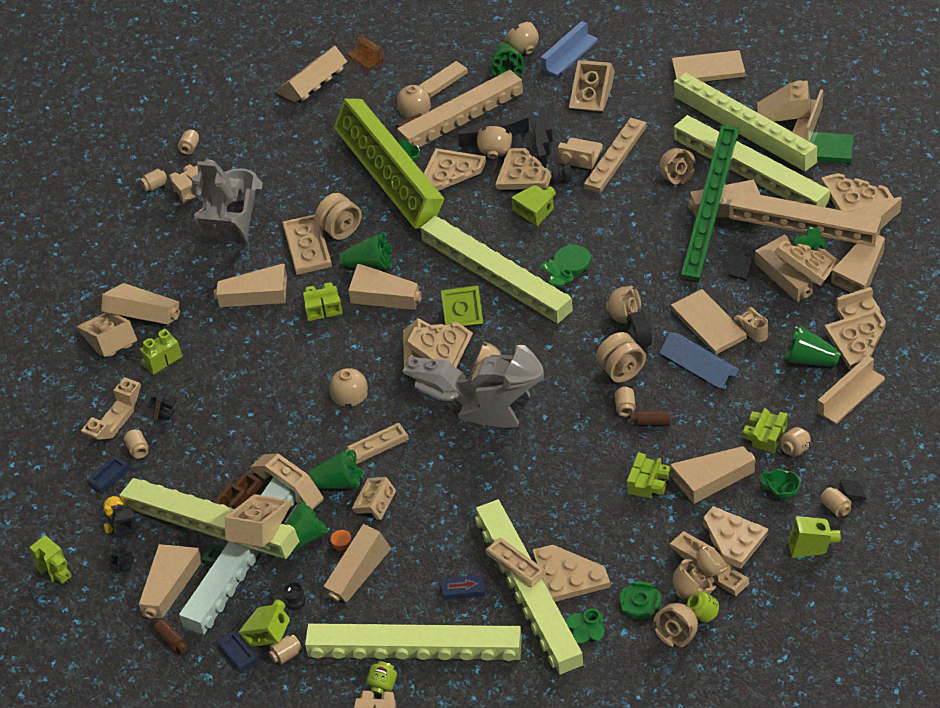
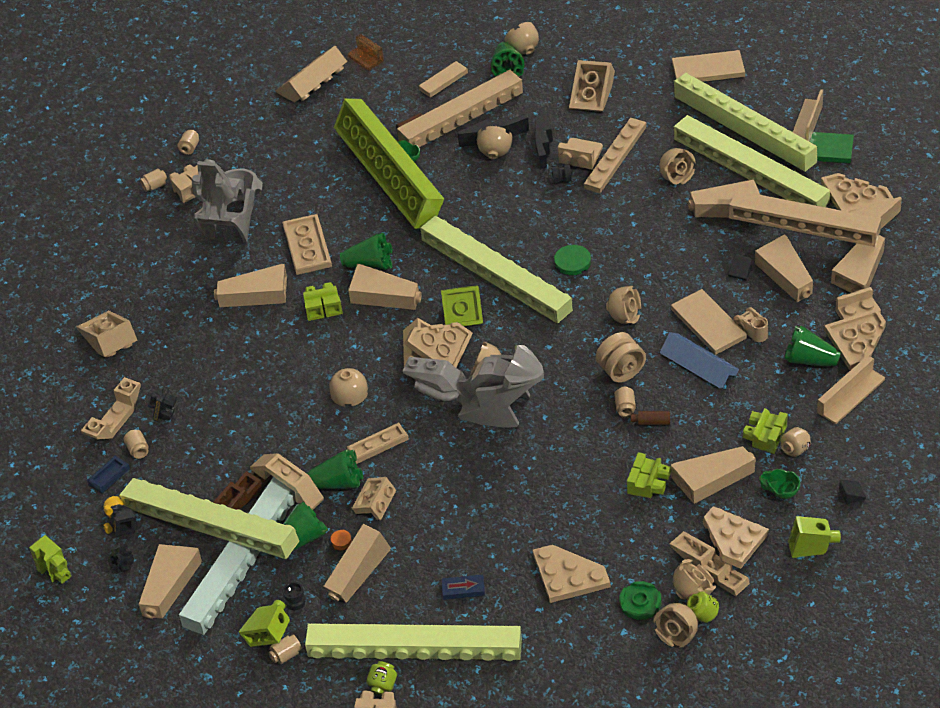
(140, 304): tan slope -> none
(160, 351): lime hips -> none
(170, 636): reddish brown cylinder -> none
(212, 554): dark green tile -> none
(237, 651): dark blue tile -> none
(256, 520): tan slope -> none
(338, 216): tan wheel -> none
(413, 100): tan cylinder -> none
(452, 167): tan plate -> none
(515, 562): tan tile -> none
(522, 171): tan plate -> none
(534, 203): lime torso -> none
(537, 601): yellowish green brick -> none
(559, 275): green plate -> none
(567, 50): medium blue panel -> none
(584, 628): green plate -> none
(639, 328): black tyre -> none
(710, 203): green plate -> none
(711, 561): tan hair -> none
(787, 103): tan slope -> none
(812, 239): green plate -> none
(812, 263): tan plate -> none
(836, 502): tan brick -> none

